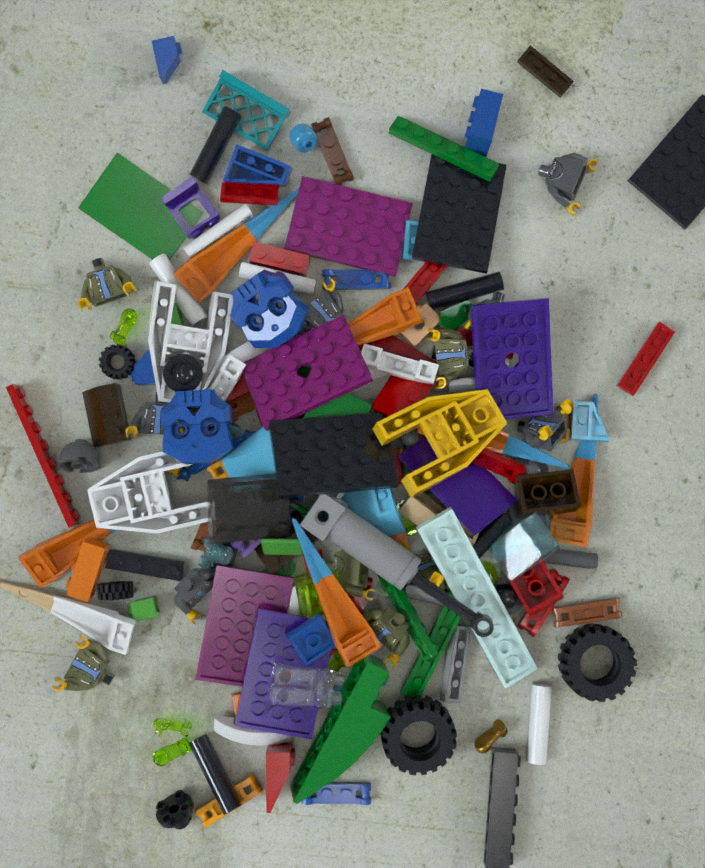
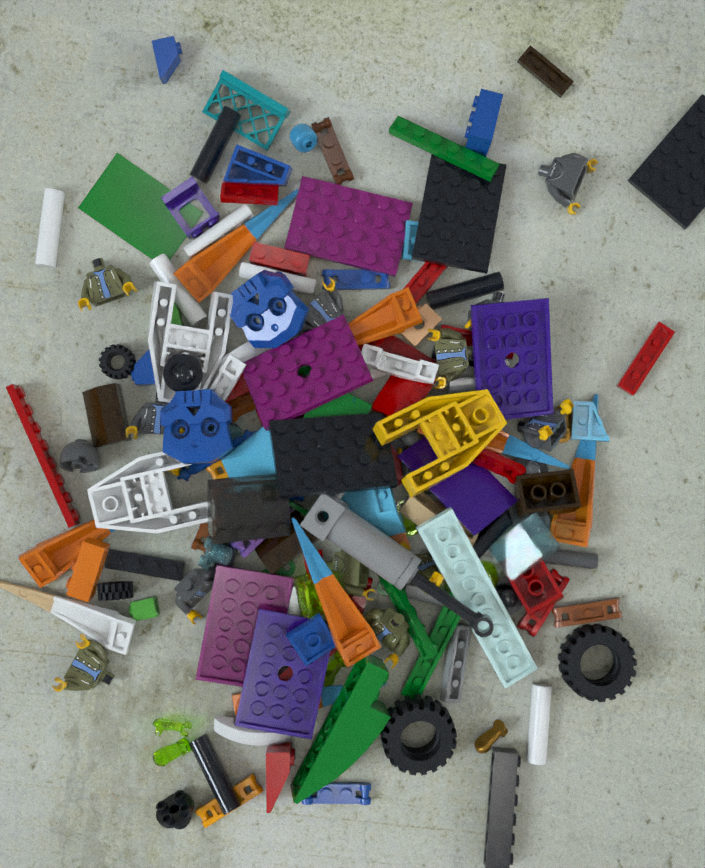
(50, 228): none -> white brick
(127, 321): clear neon green piece -> none
(281, 547): bright green slope -> none
(305, 686): clear hips -> none
(454, 315): green piece -> none

